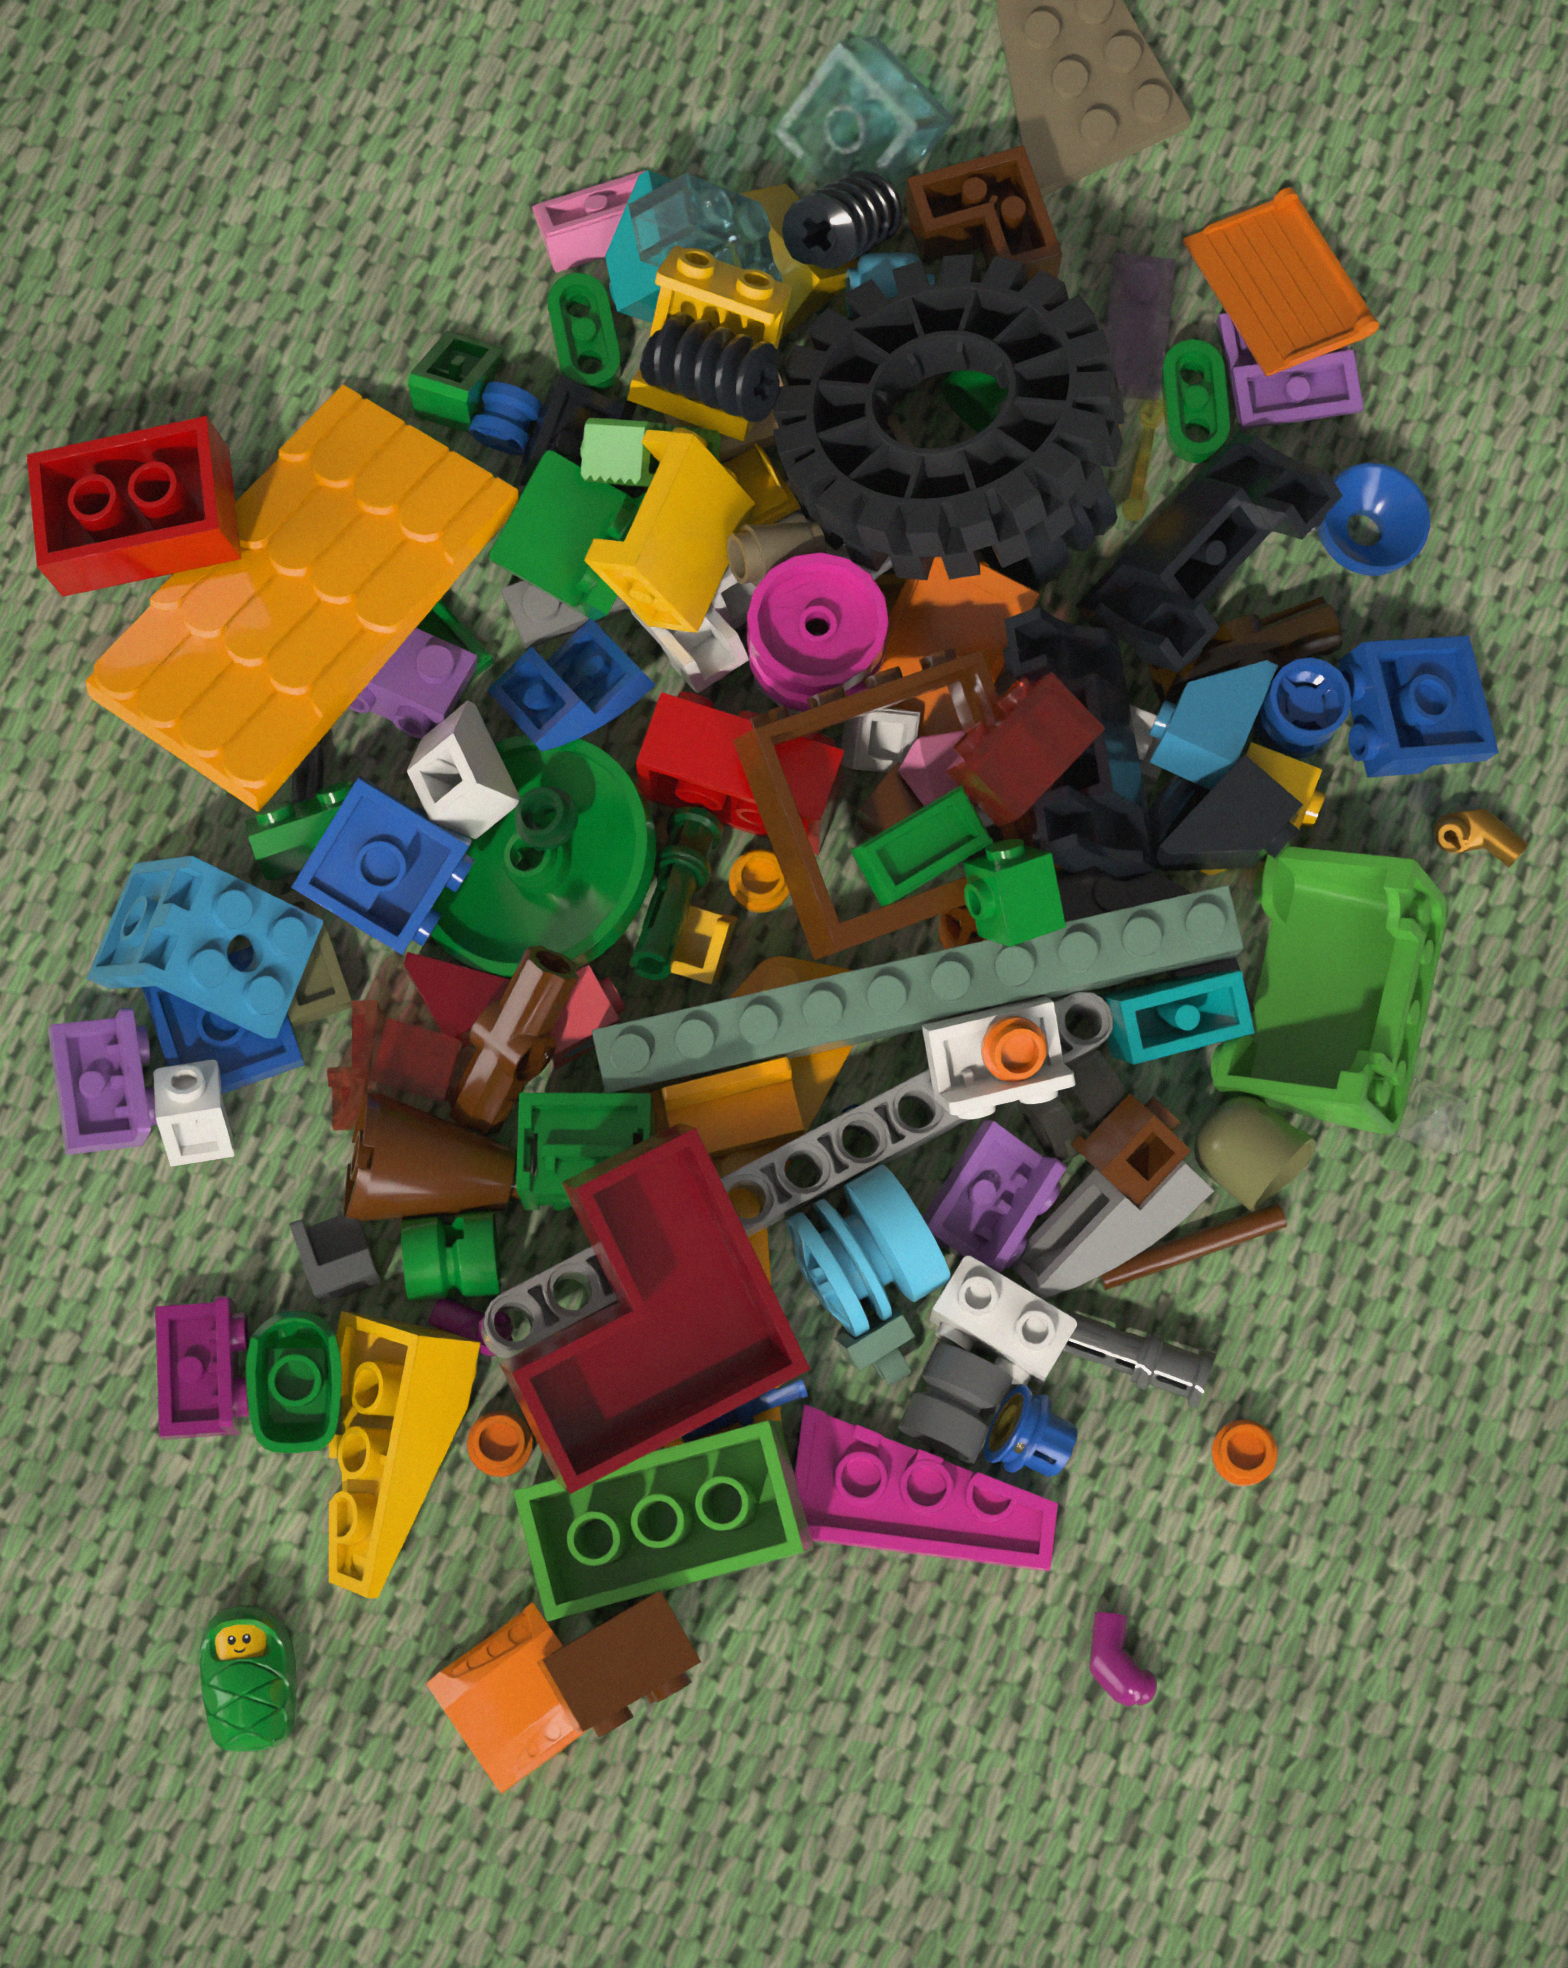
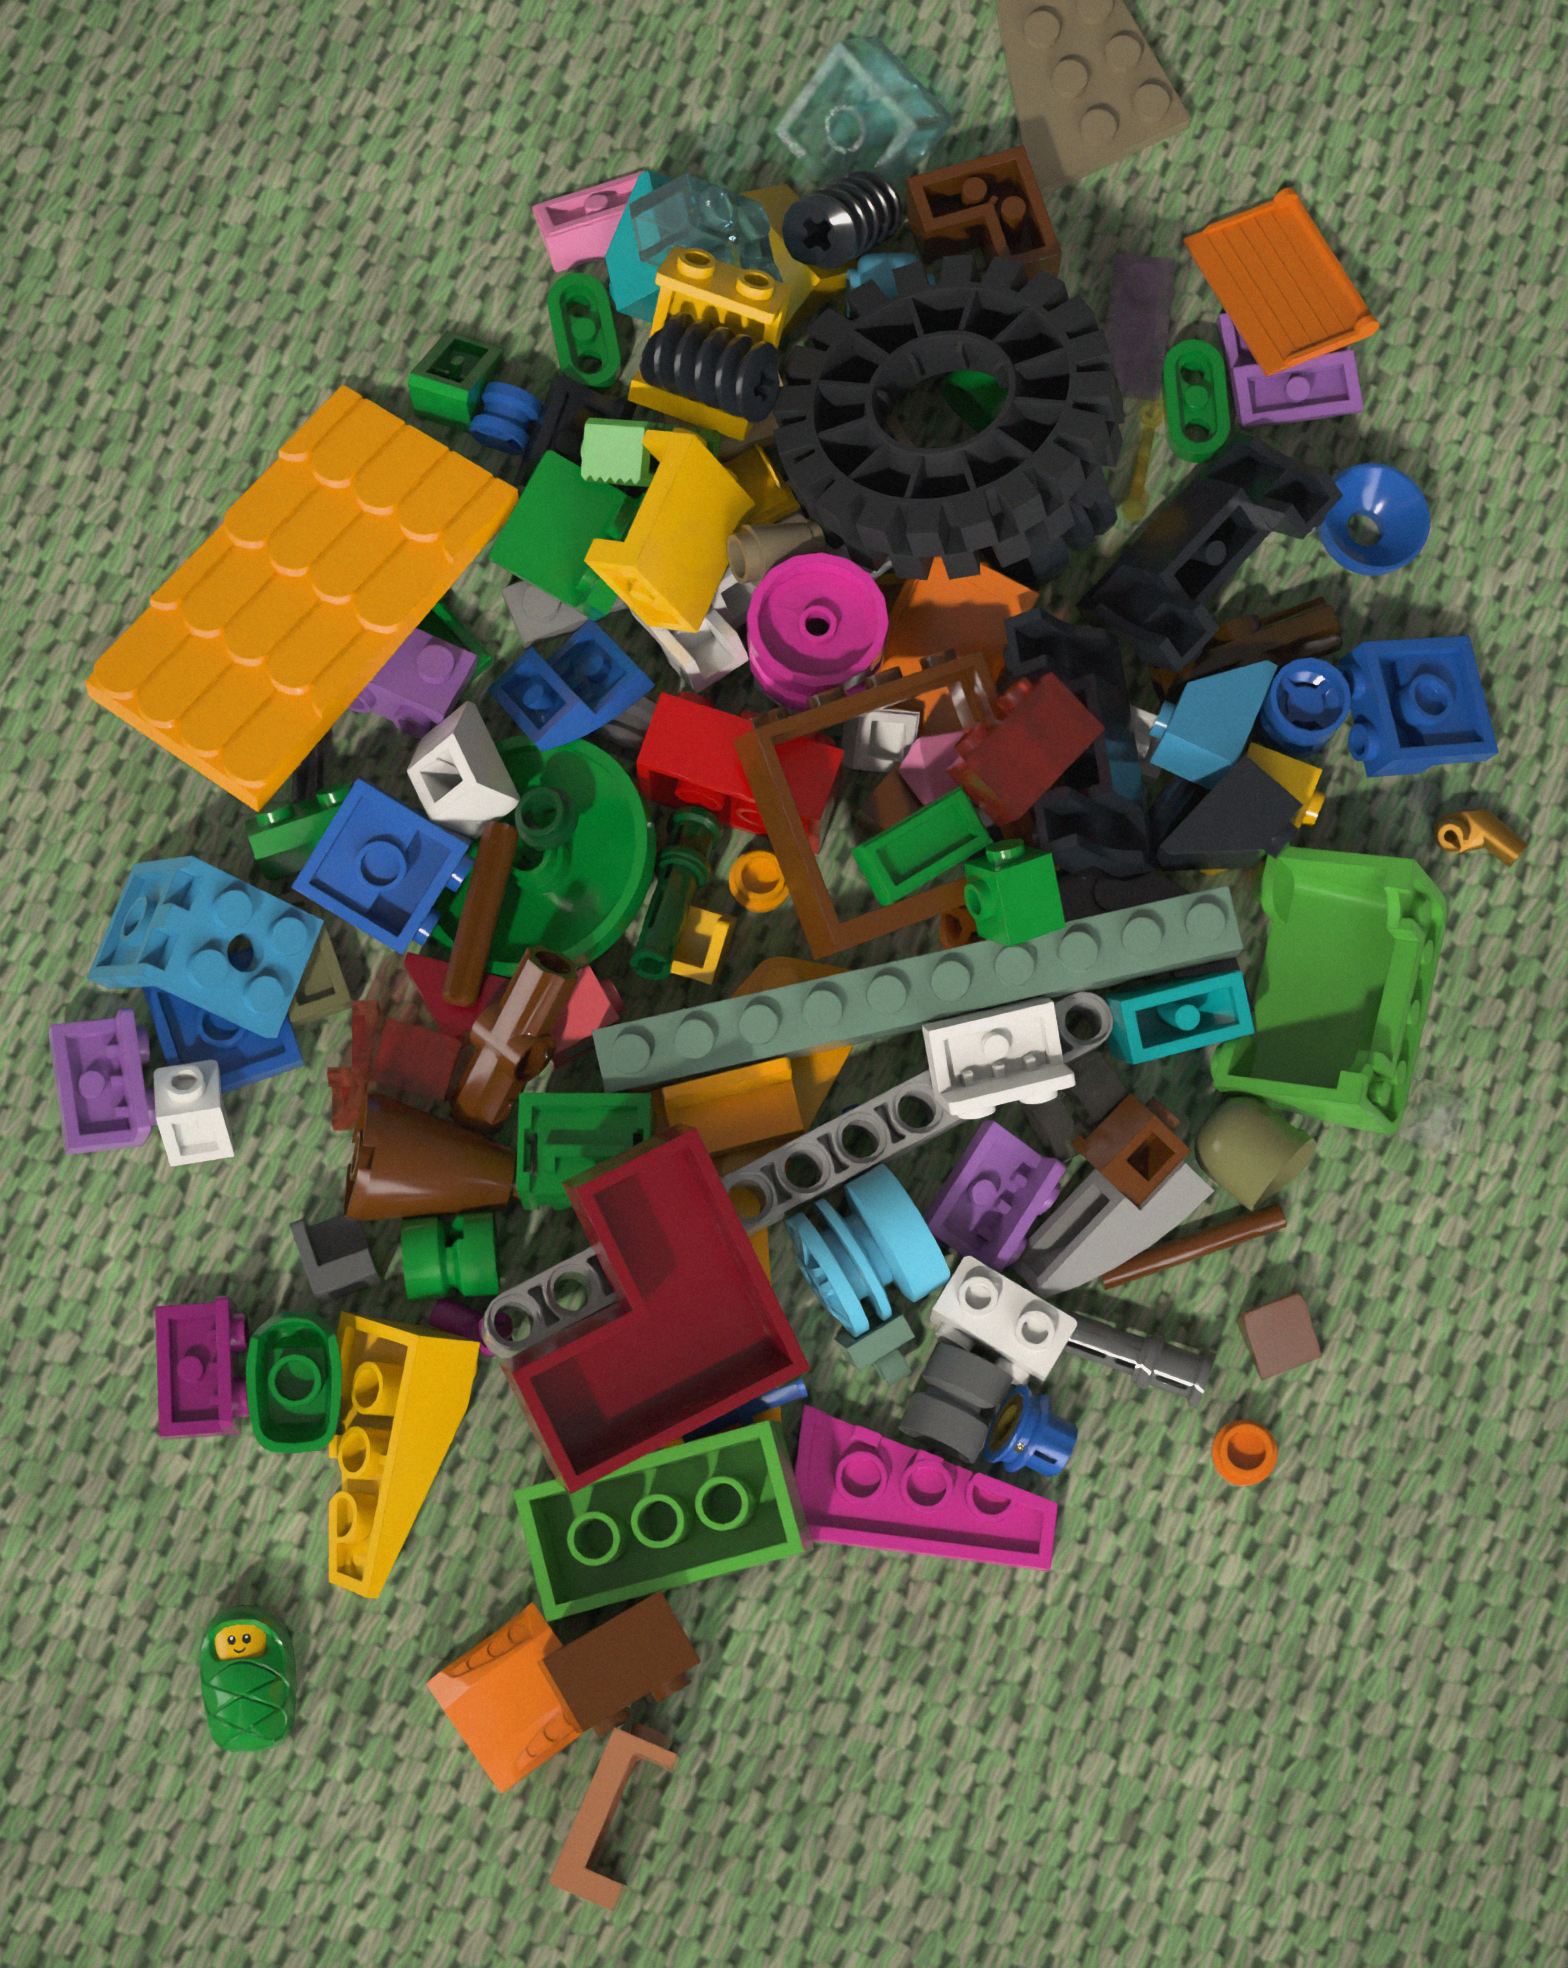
(133, 506): red brick -> none
(480, 914): none -> reddish brown axle
(500, 1444): orange plate -> none
(597, 1811): none -> nougat panel
(626, 732): none -> dark grey wheel
(1013, 1048): orange plate -> none
(1114, 1667): magenta arm -> none
(1279, 1335): none -> reddish brown slope

